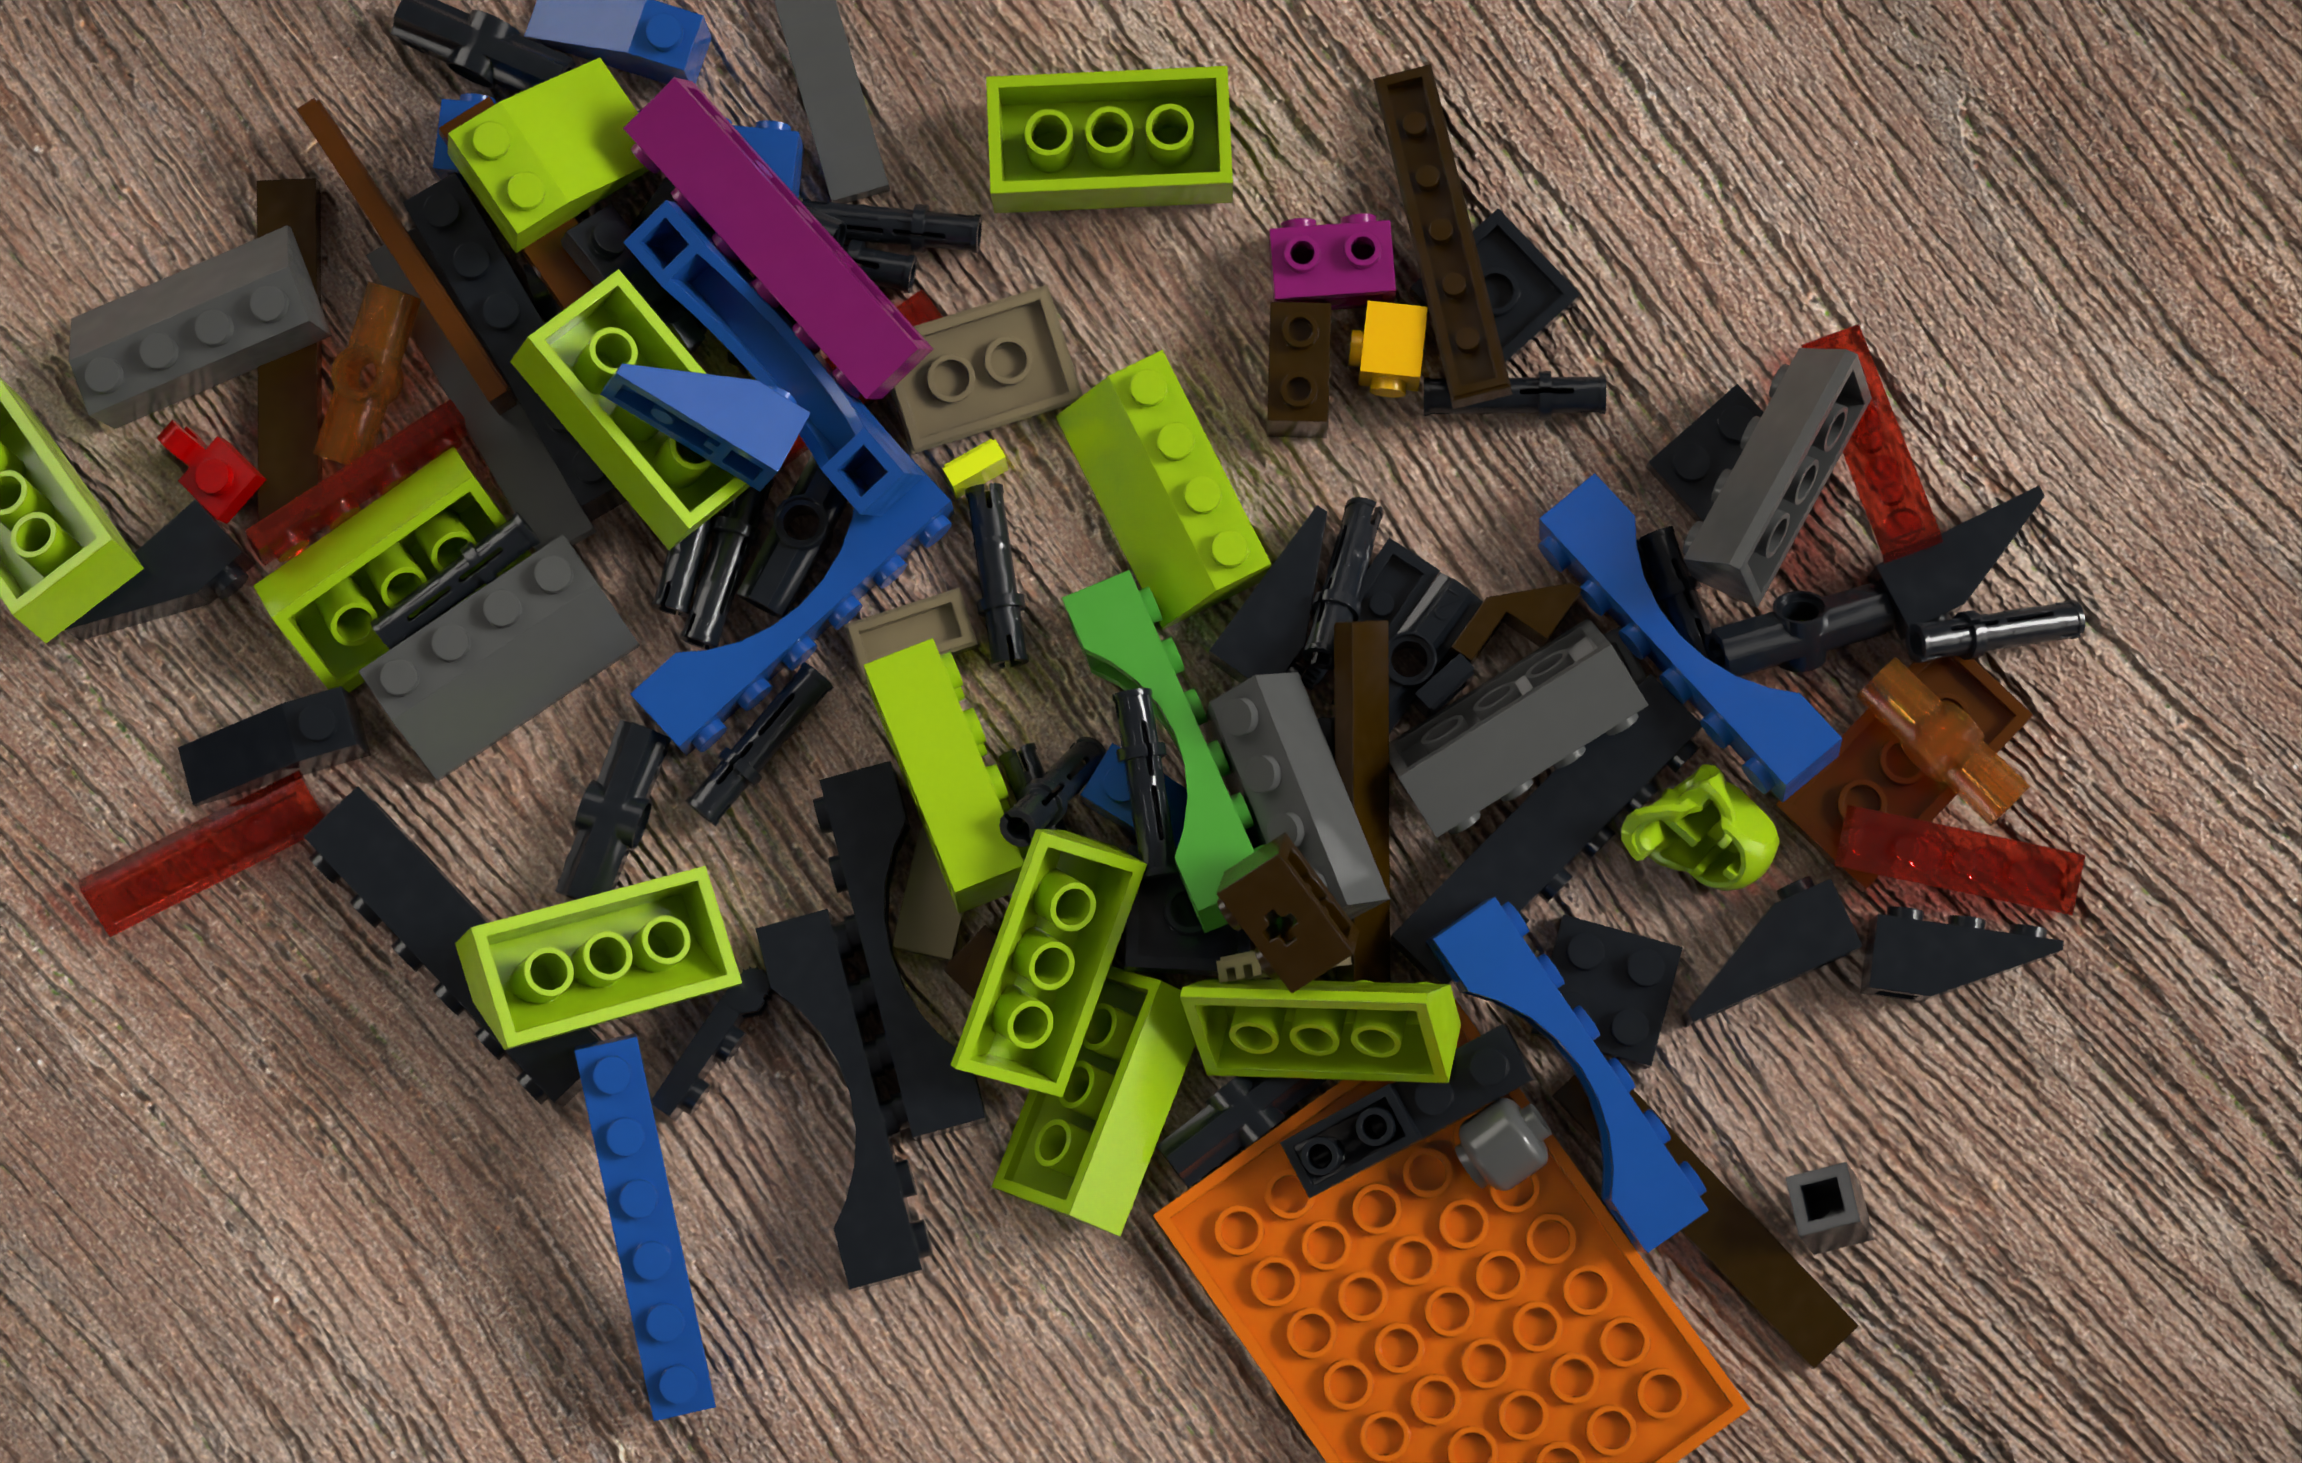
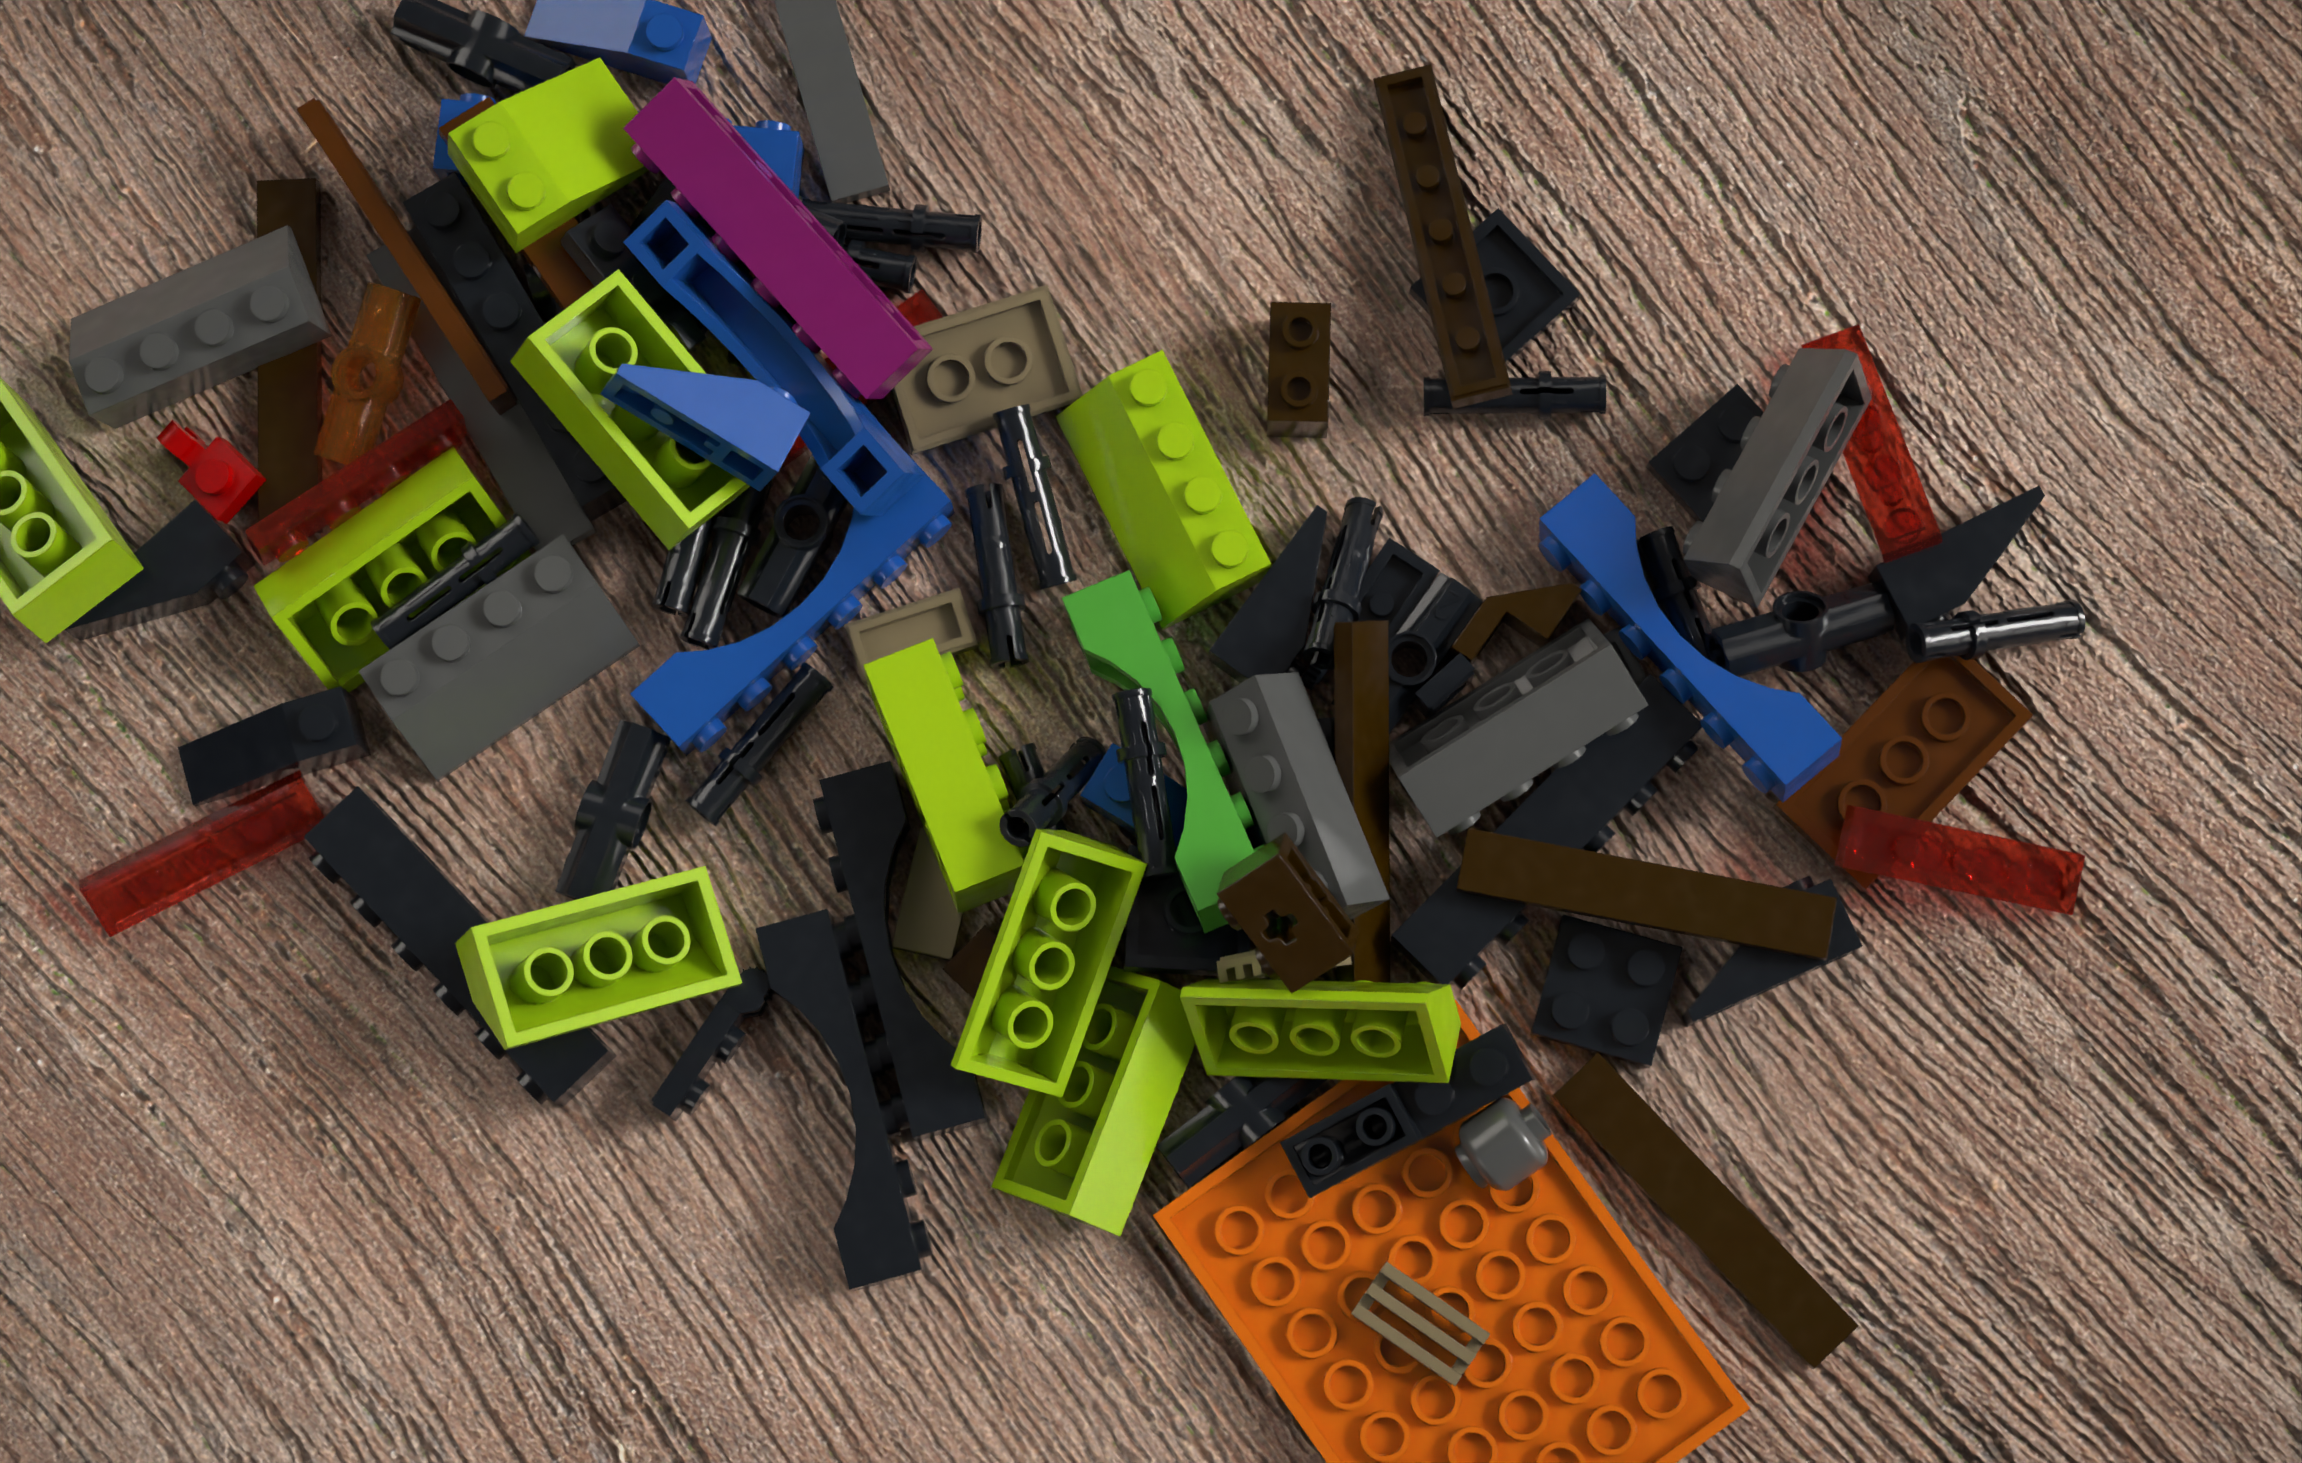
(645, 1226): blue arch -> none
(975, 467): neon yellow tile -> none
(1014, 426): none -> black pin
(1109, 139): lime brick -> none
(1333, 261): magenta brick -> none
(1389, 348): yellow brick -> none
(1464, 1354): none -> dark tan tile
(1640, 1178): blue arch -> none
(1646, 894): none -> dark brown tile
(1704, 830): lime head -> none
(1829, 1208): black brick -> none
(1928, 958): black slope -> none
(1942, 741): clear orange piece -> none

